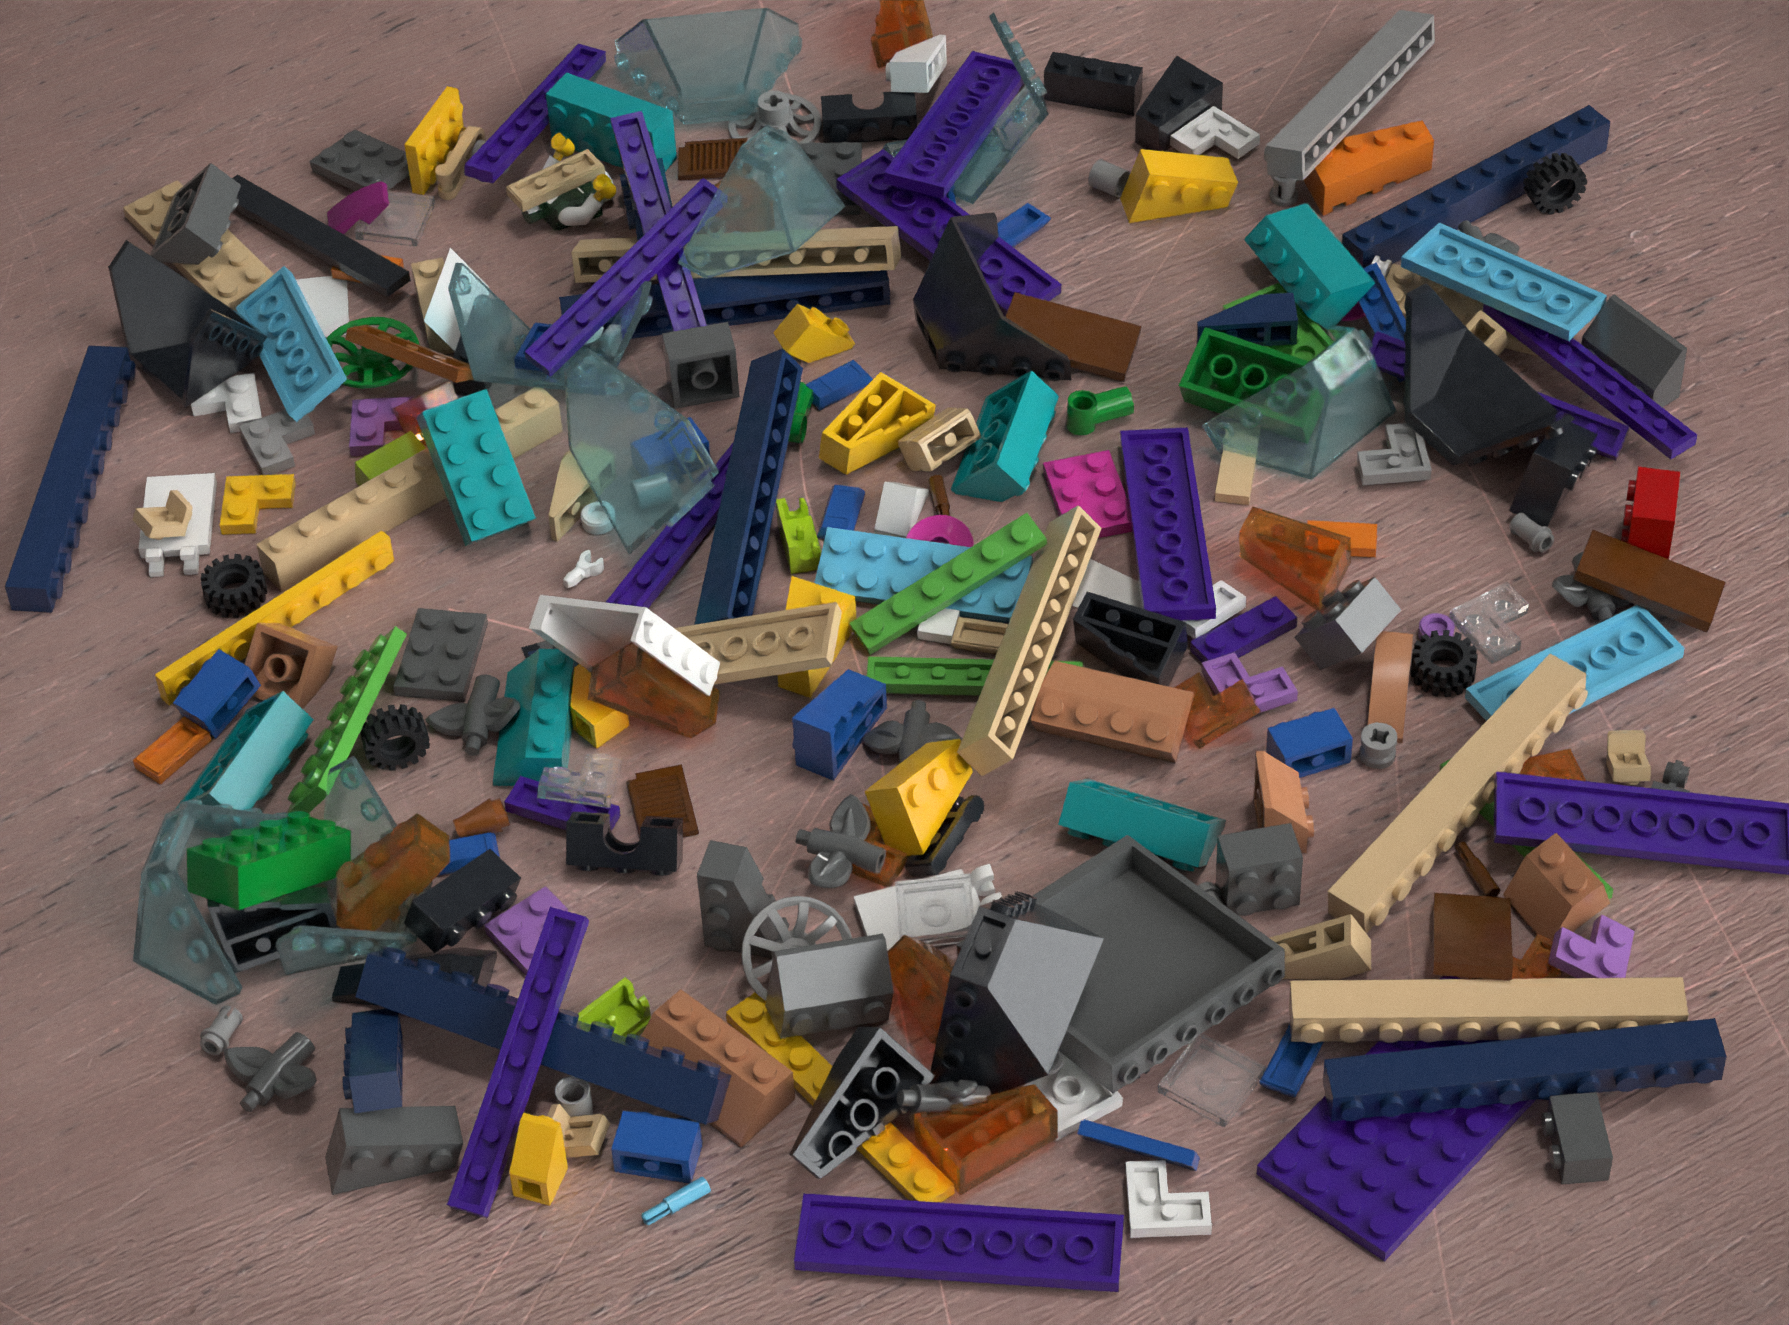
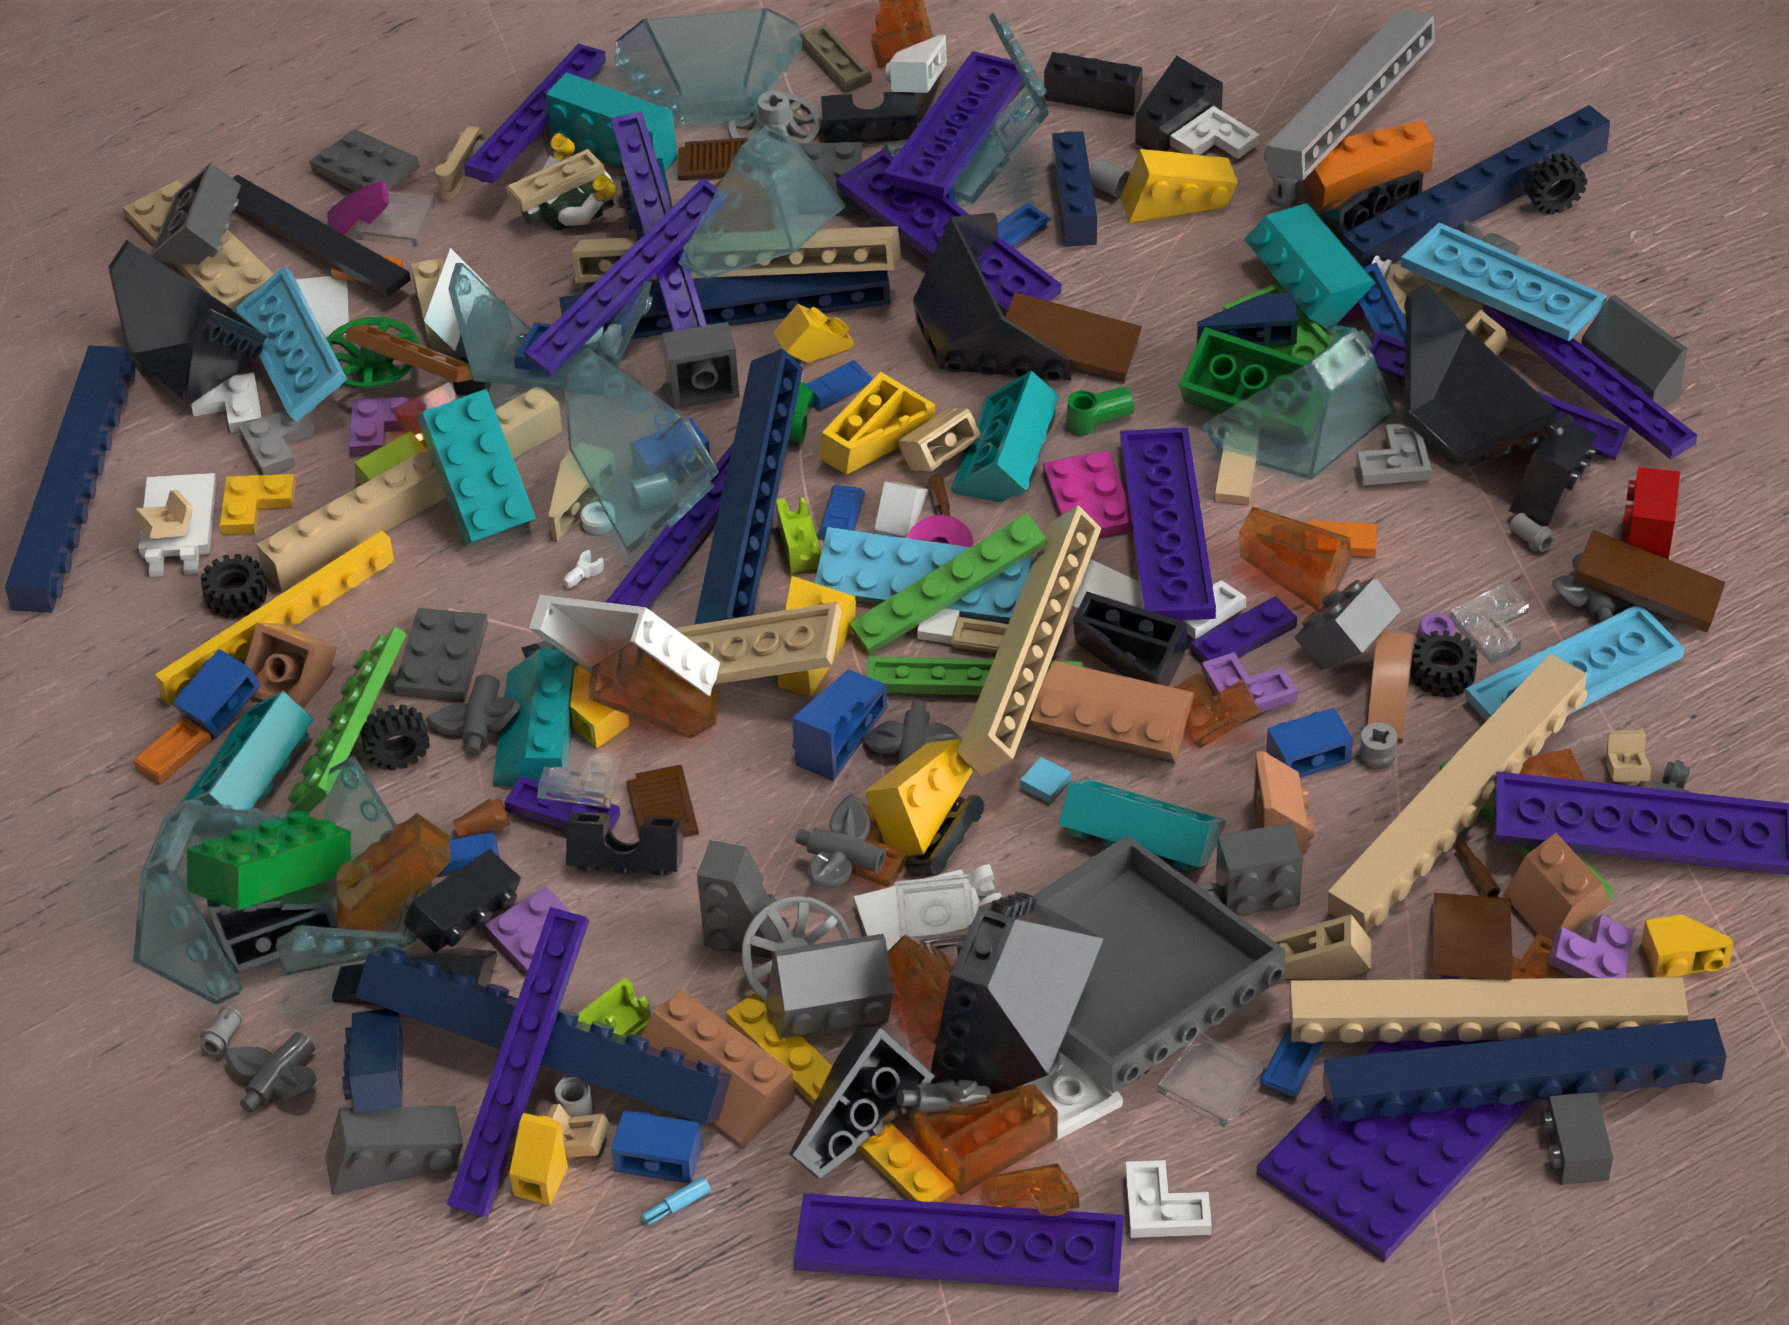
(434, 139): yellow plate -> none
(835, 58): none -> dark tan tile
(1043, 1185): none -> clear orange plate
(1045, 780): none -> medium azure tile
(1074, 189): none -> dark blue brick
(1138, 1144): blue tile -> none
(1364, 205): none -> black wedge
(1684, 947): none -> yellow slope

